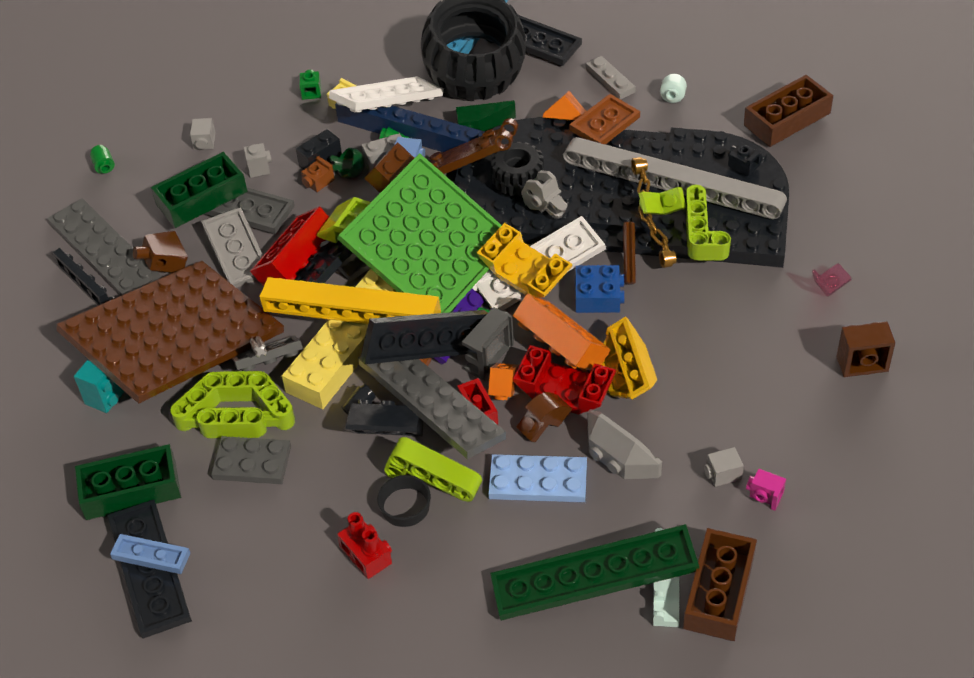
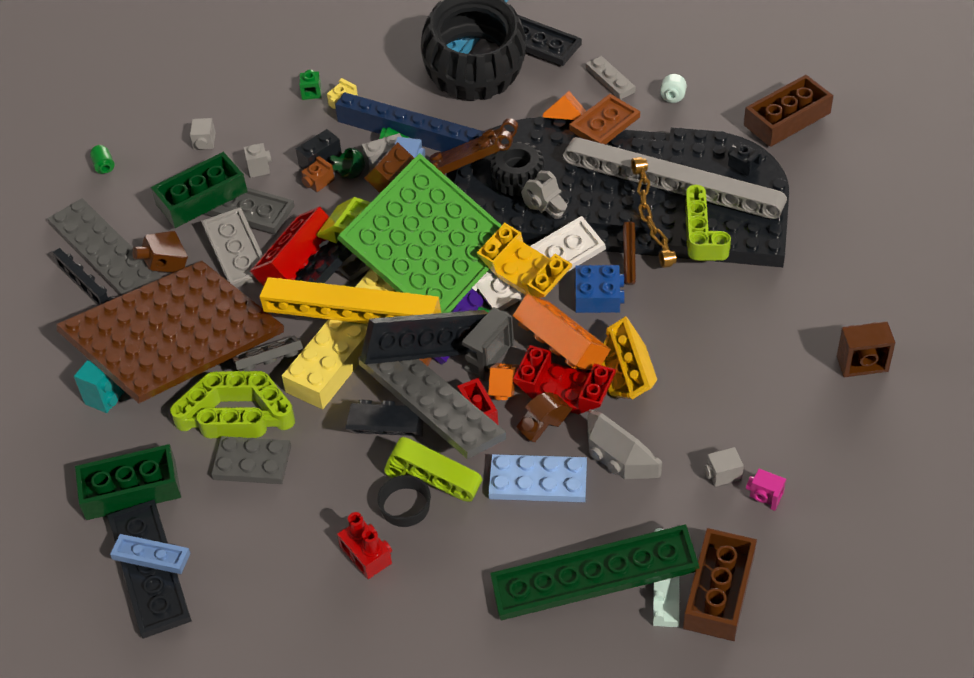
(258, 346): light grey axle -> none
(360, 393): black cone -> none
(385, 93): white plate -> none
(485, 116): dark green slope -> none
(663, 202): lime bracket -> none
(831, 279): clear pink bracket -> none

